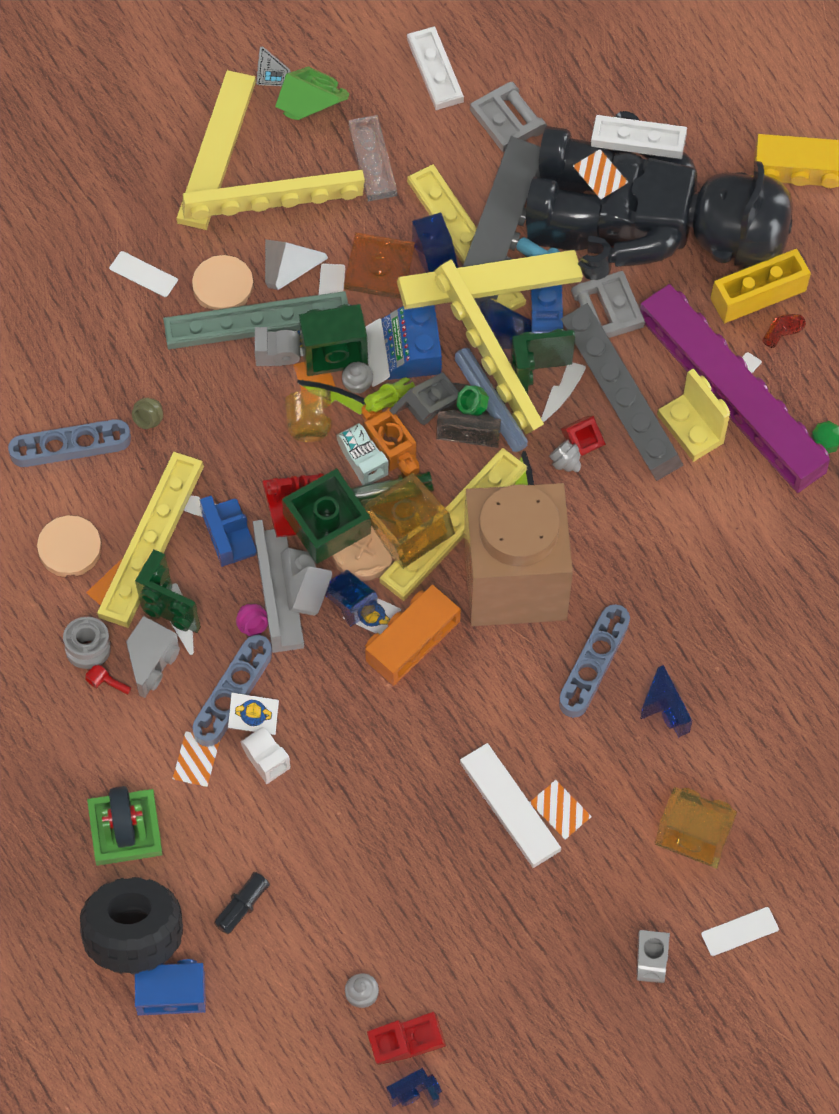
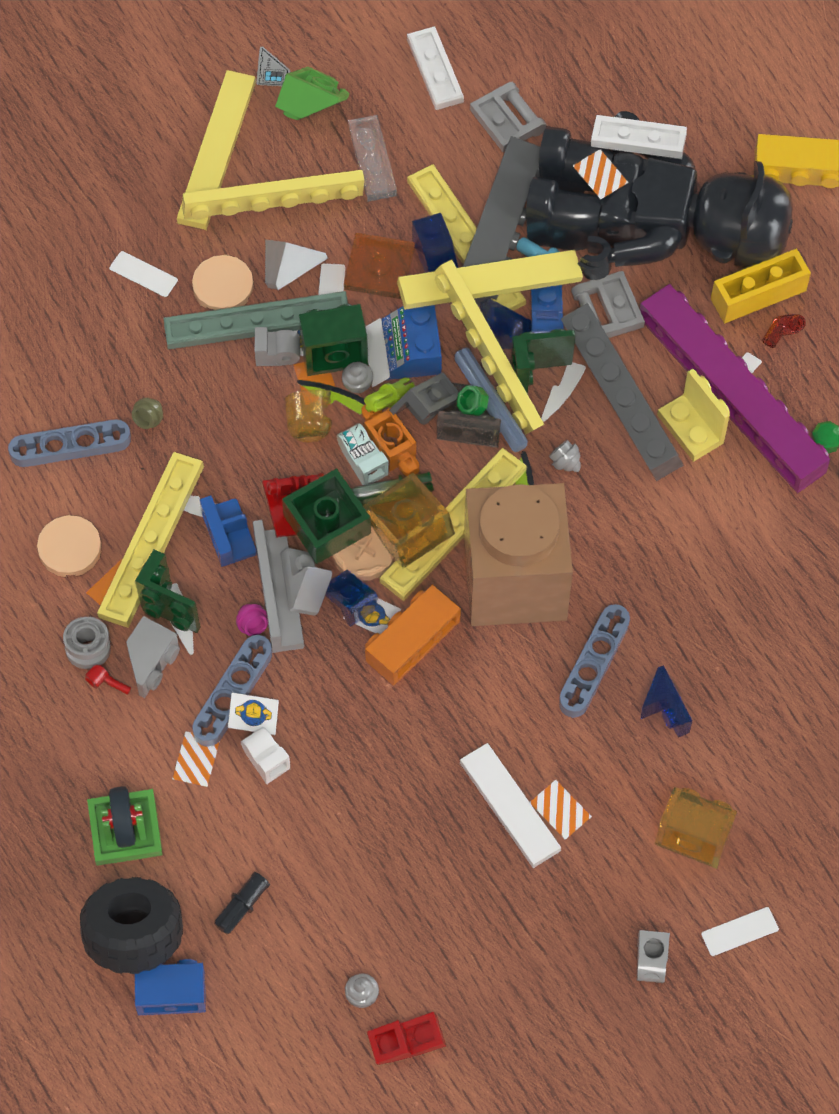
(408, 1089): clear blue bracket -> none
(584, 434): red slope -> none

